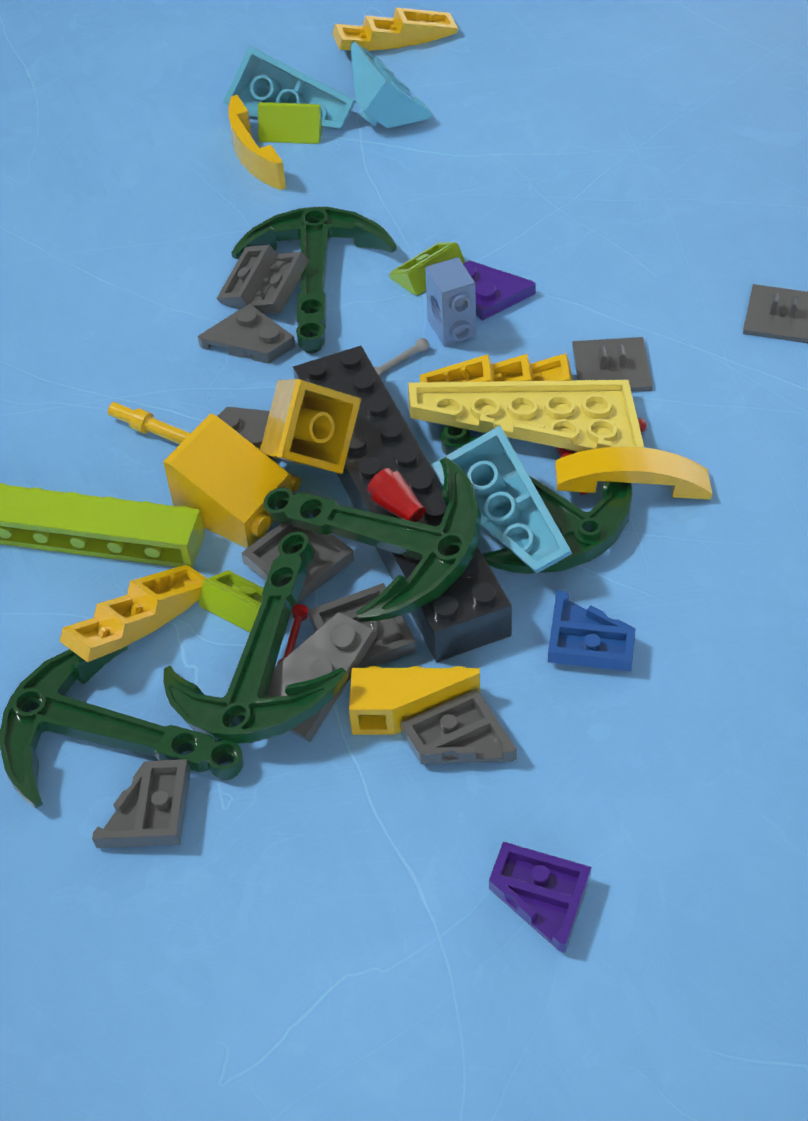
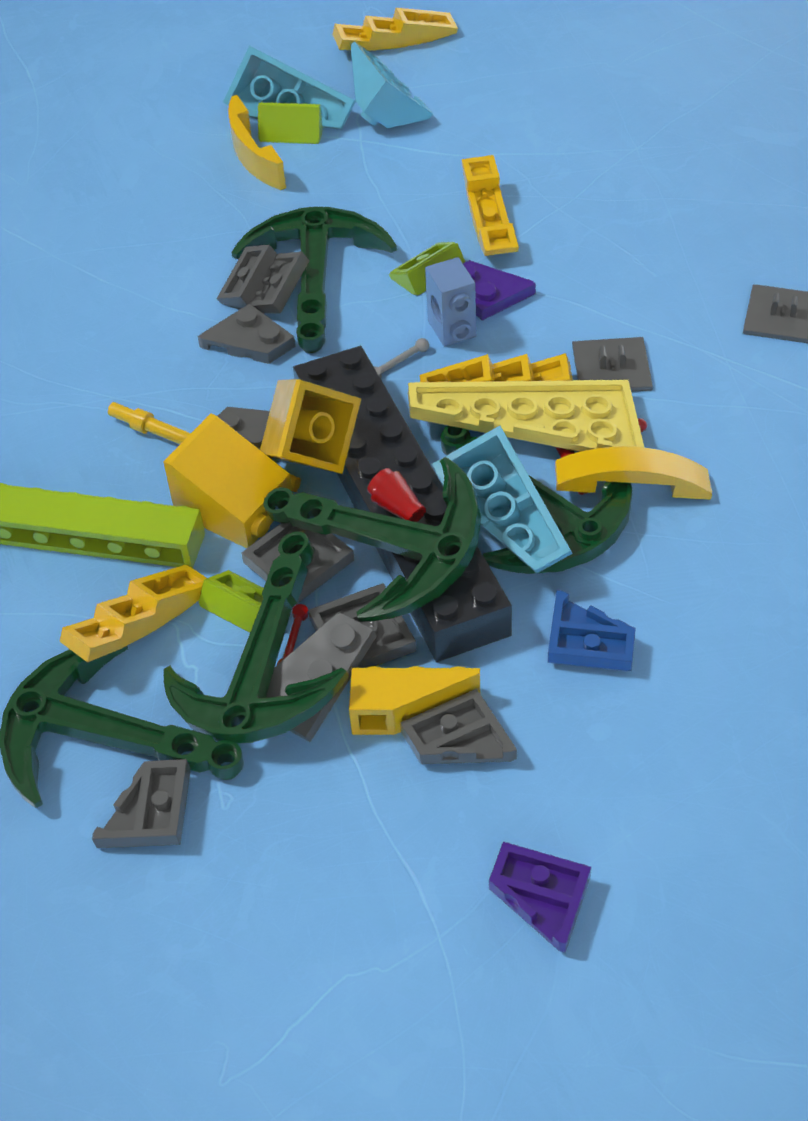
(487, 206): none -> yellow slope

